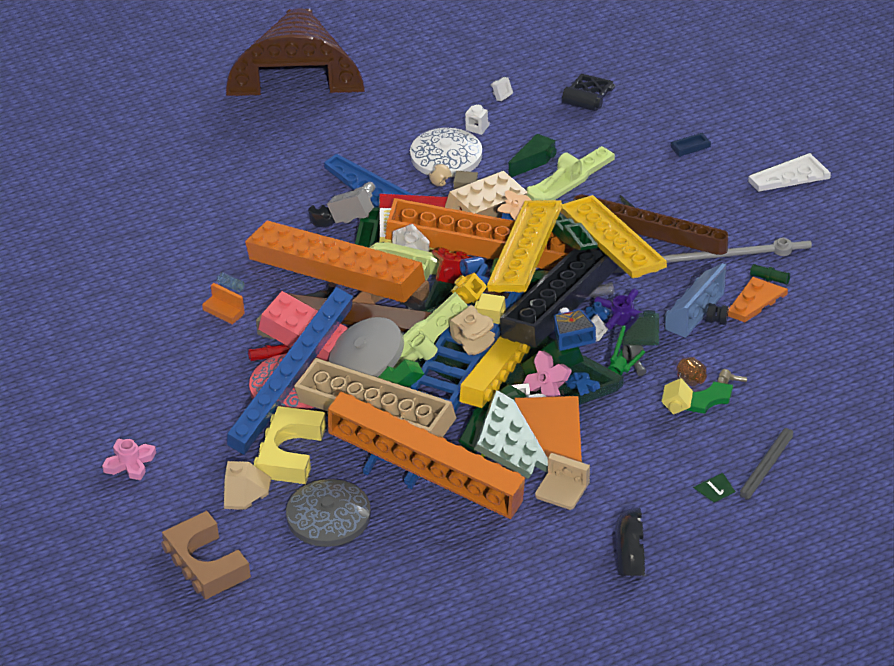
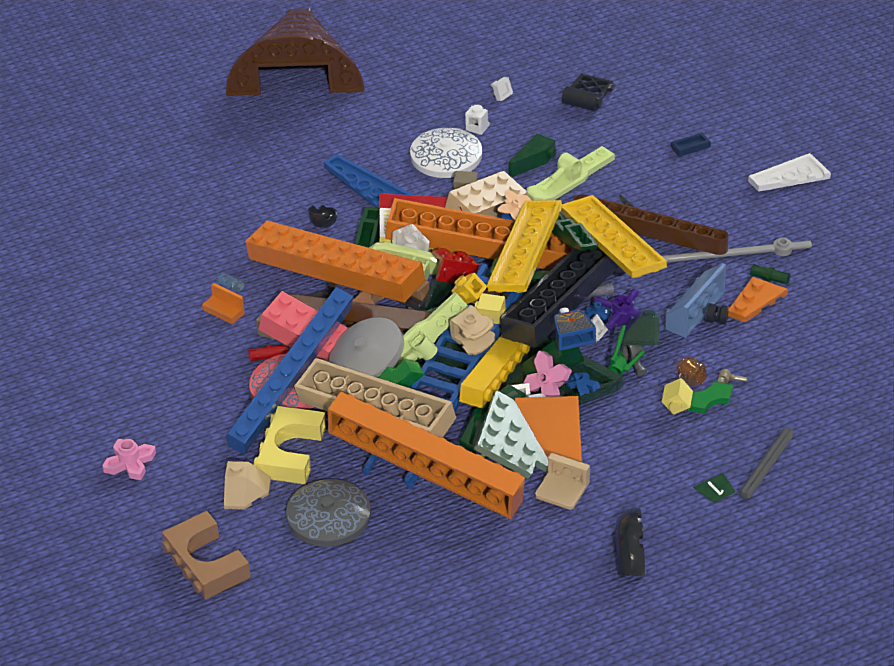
(352, 204): light grey brick -> none
(440, 175): tan piece -> none
(471, 265): blue gear -> none

